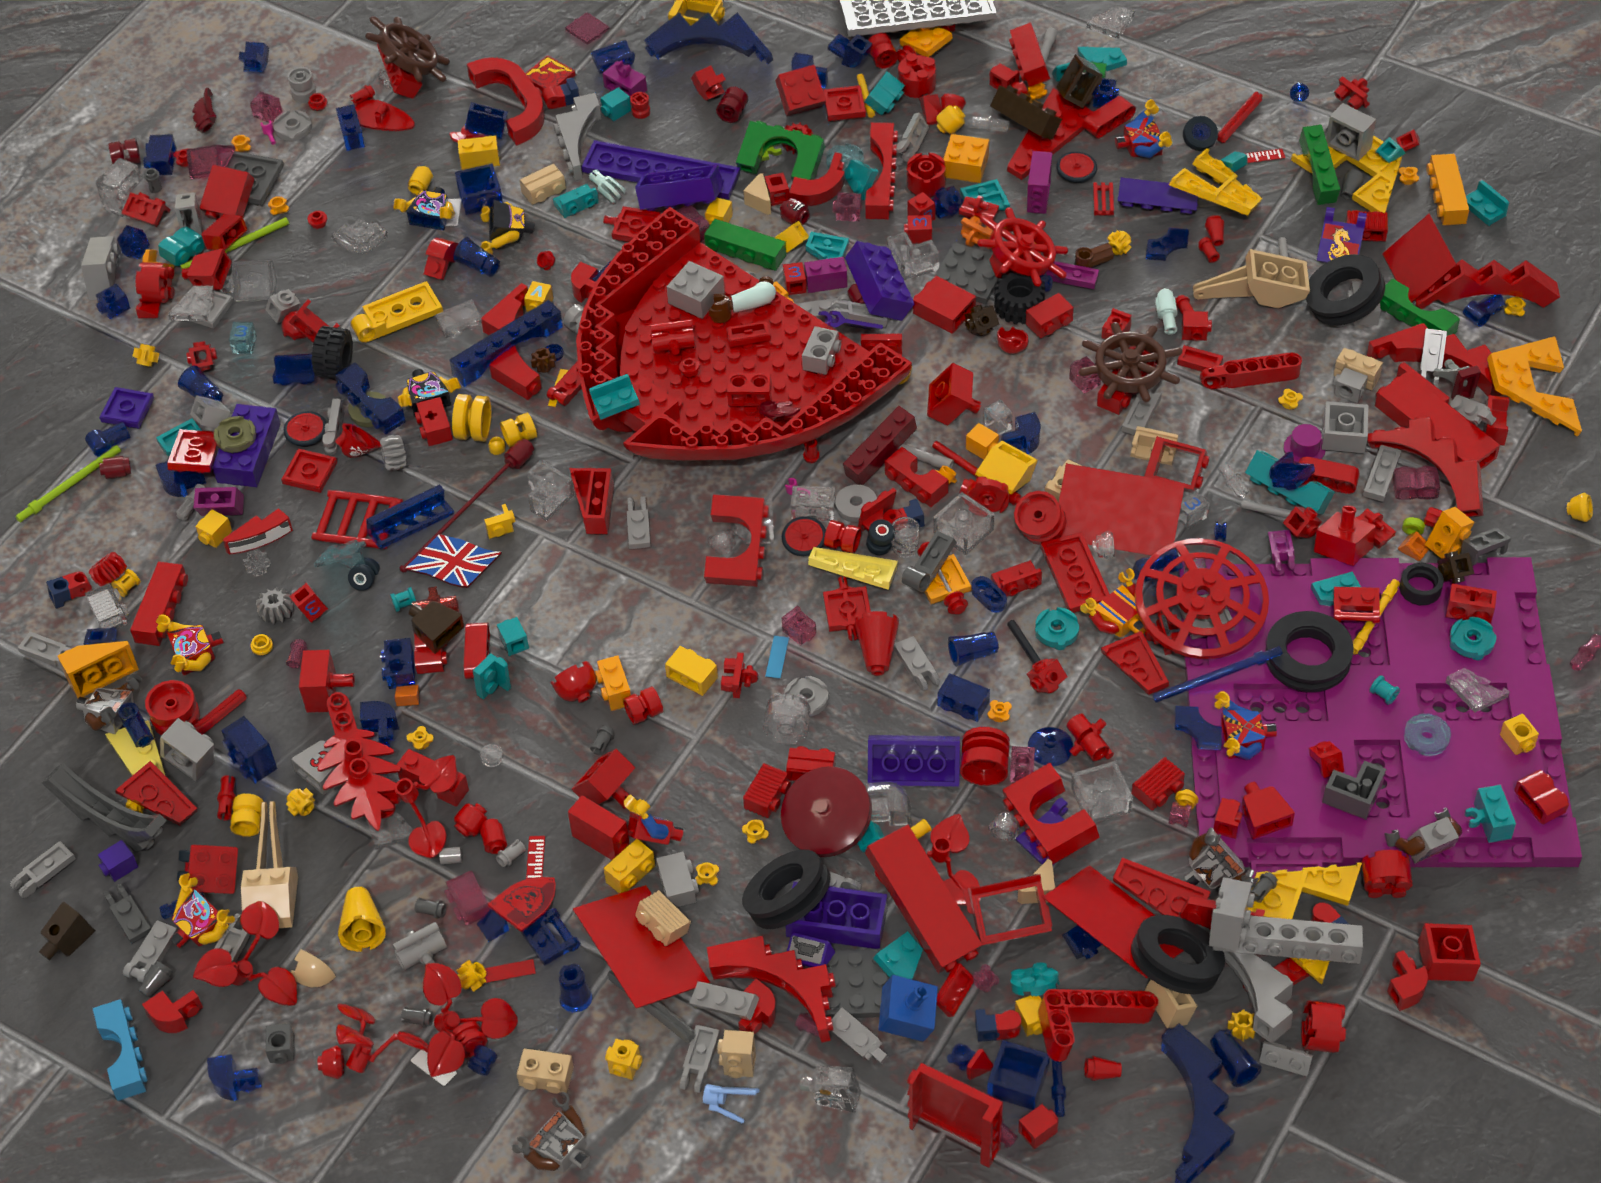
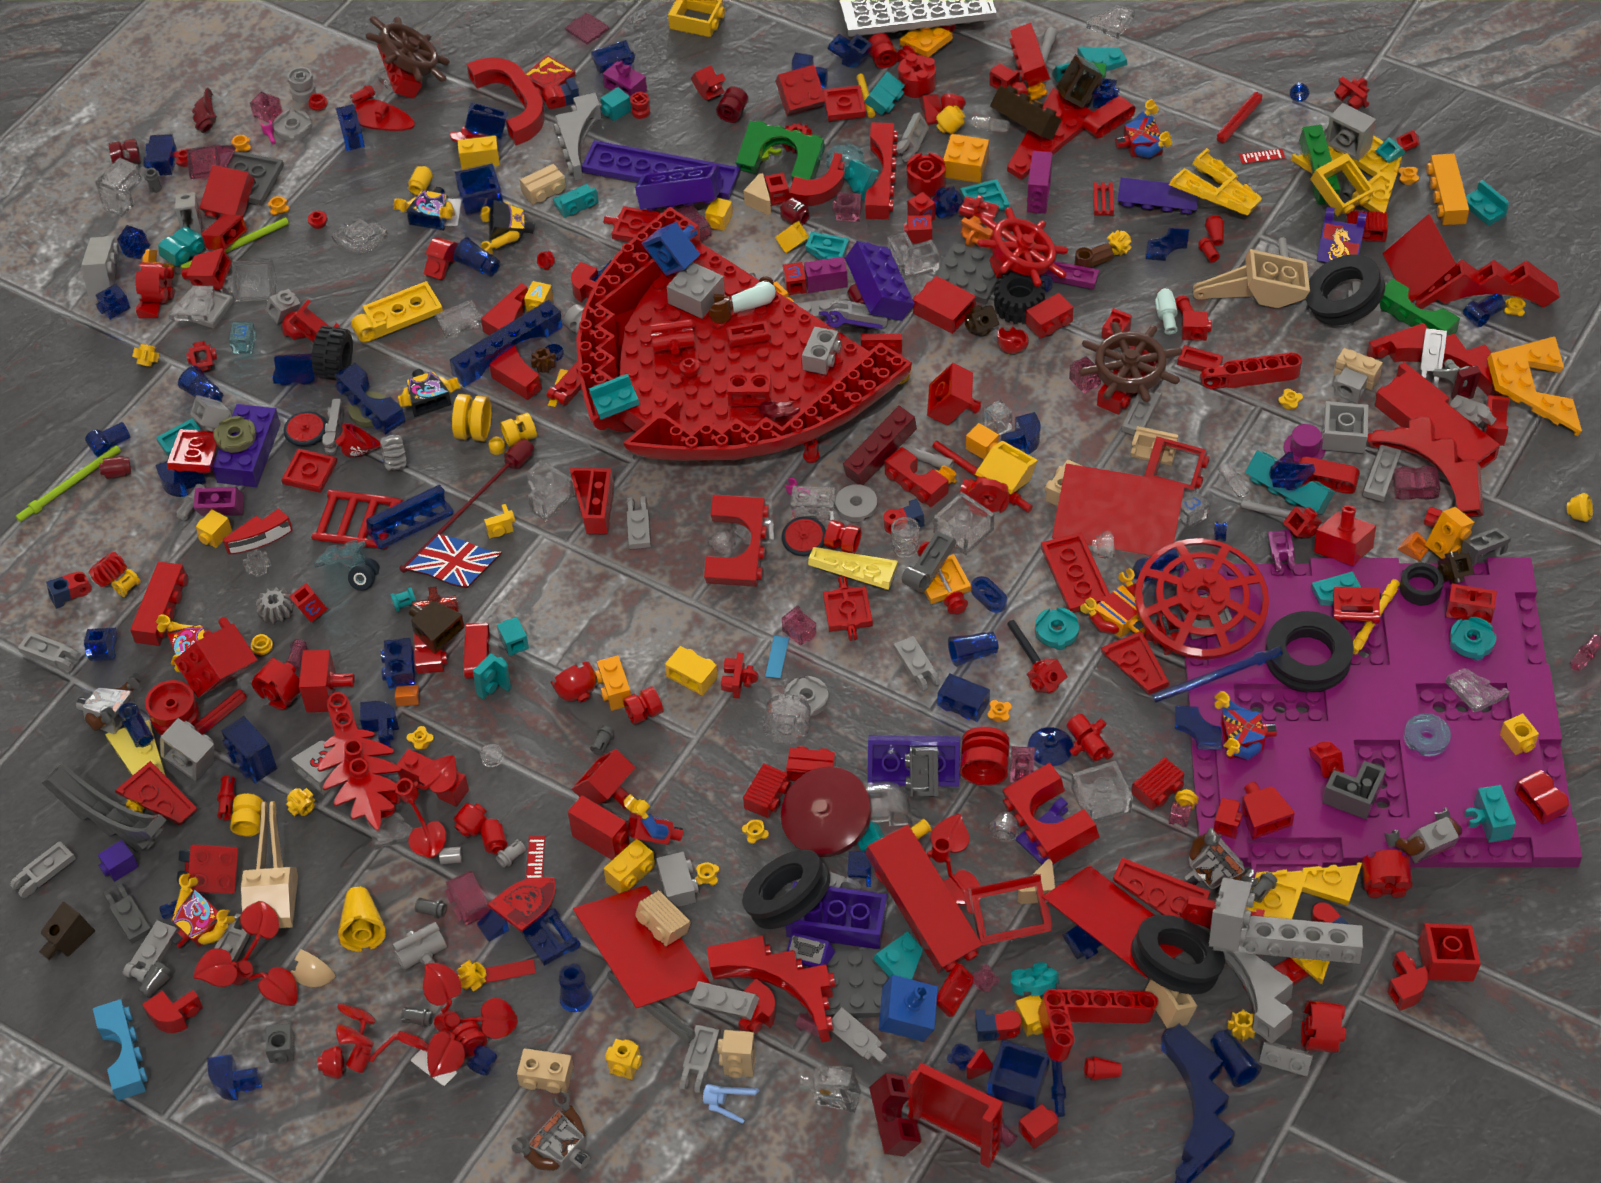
(97, 665): light orange slope -> none
(106, 607): clear brick -> none
(127, 407): dark purple plate -> none
(145, 209): red bracket -> none
(215, 658): none -> red container
(255, 57): clear blue brick -> none
(277, 683): none -> red brick
(434, 422): red brick -> none
(606, 186): light aqua arm -> none
(672, 247): none -> blue brick
(732, 34): clear blue arch -> none
(745, 244): green brick -> none
(859, 866): none -> clear blue panel
(877, 639): red cone -> none
(879, 530): plate -> none
(896, 1133): none -> dark red arch
(923, 771): none -> dark grey hinge
(1017, 578): red bracket -> none
(1040, 517): red wheel -> none
(1076, 166): red wheel -> none
(1200, 133): black wheel -> none
(1235, 160): teal slope -> none
(1357, 179): none -> yellow window
(1383, 530): red hips -> none
(1384, 690): teal bush -> none
(1412, 525): lime tile -> none

